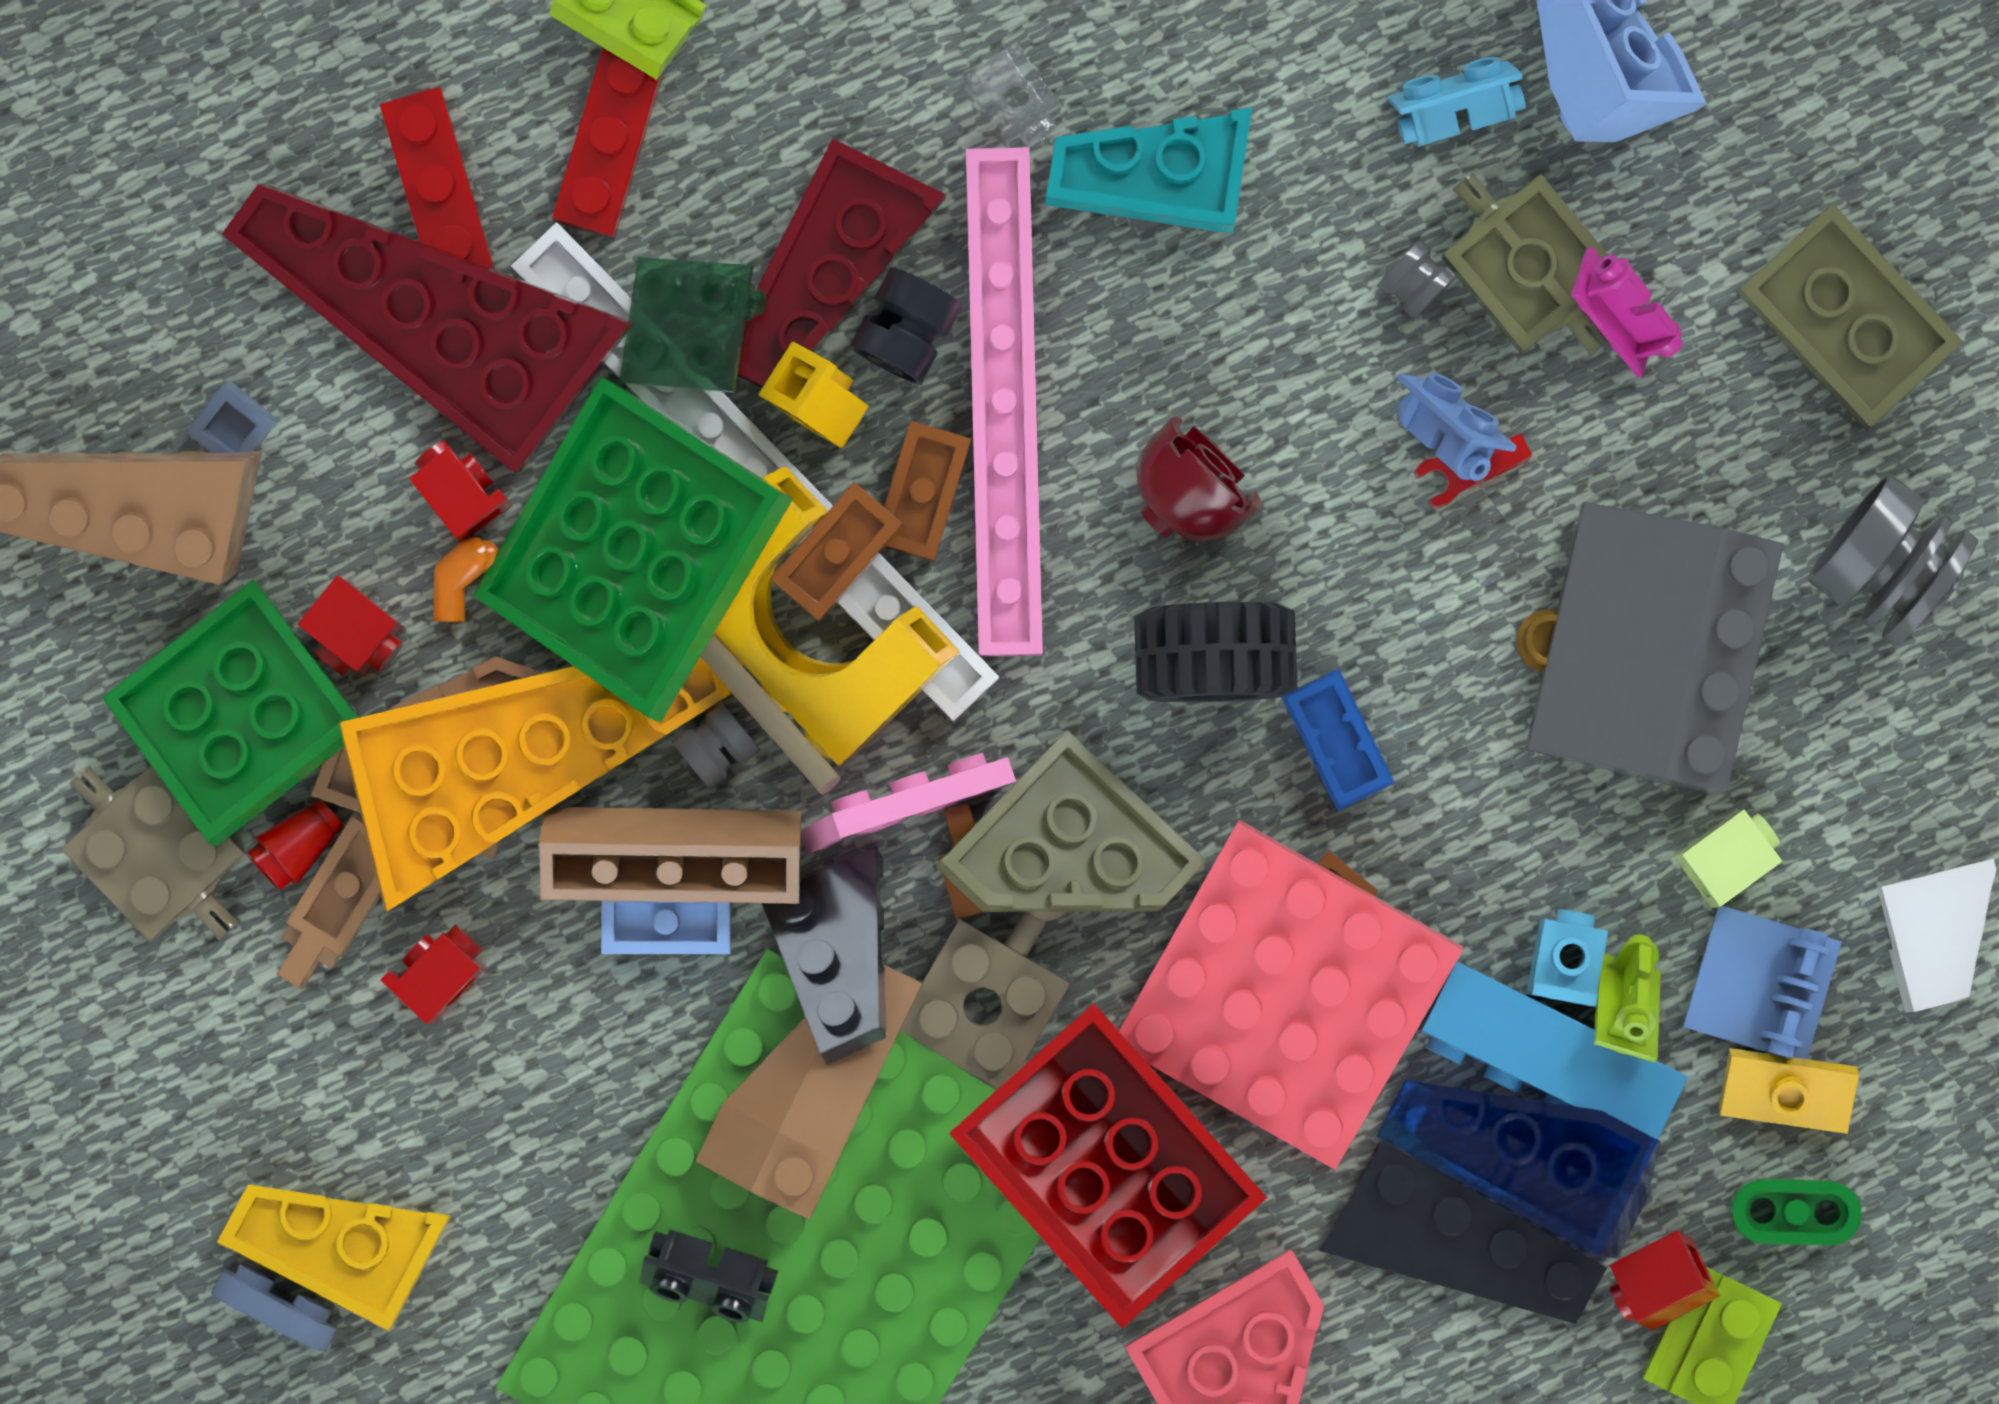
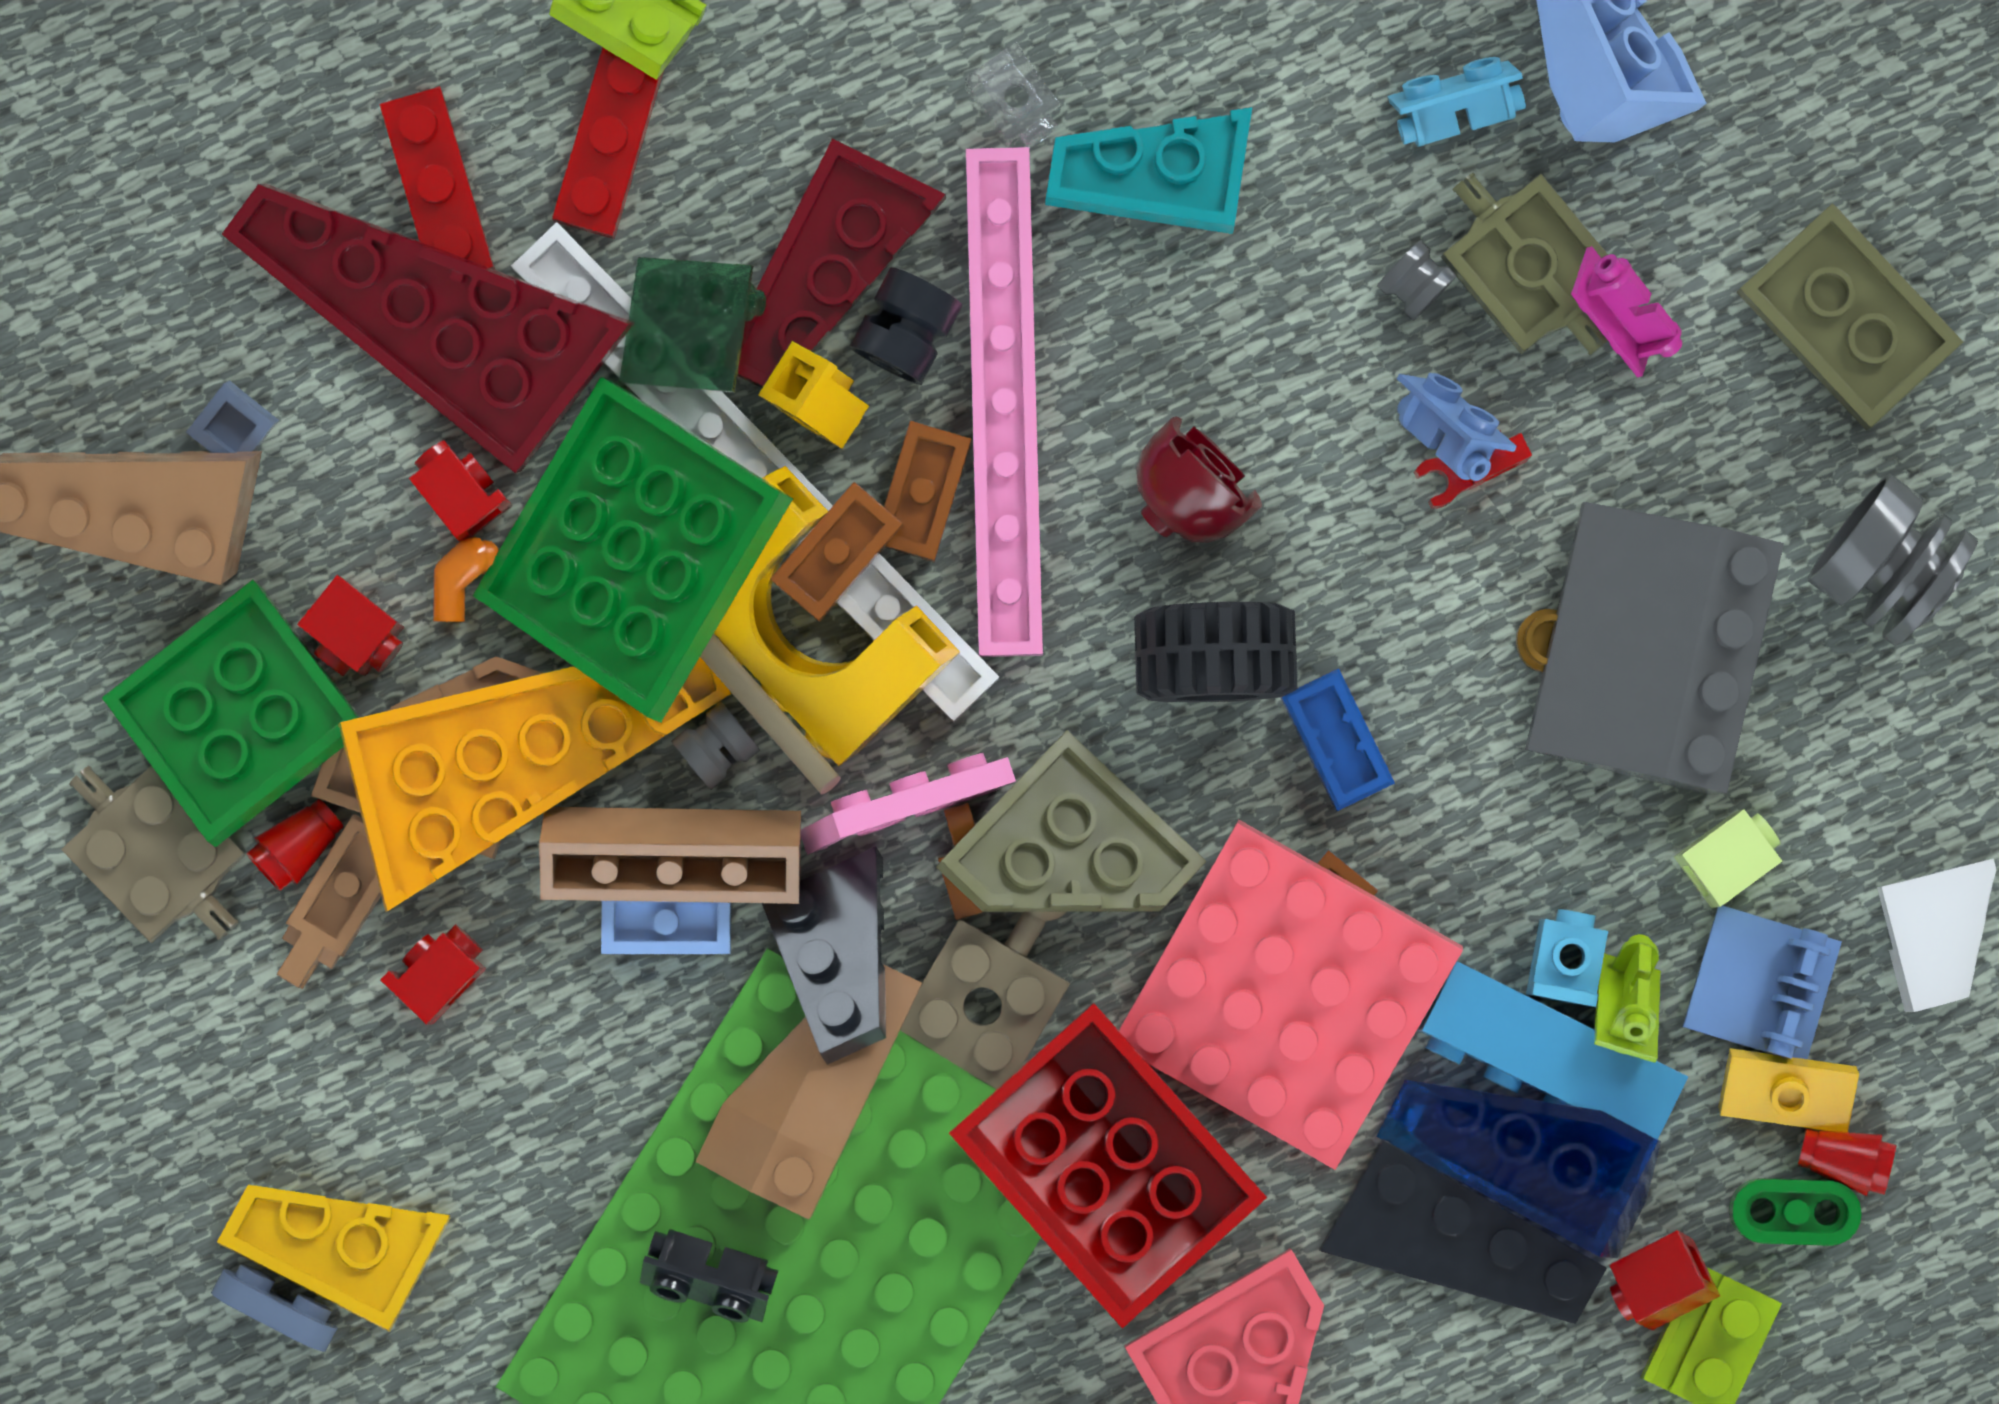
(1849, 1158): none -> red cone

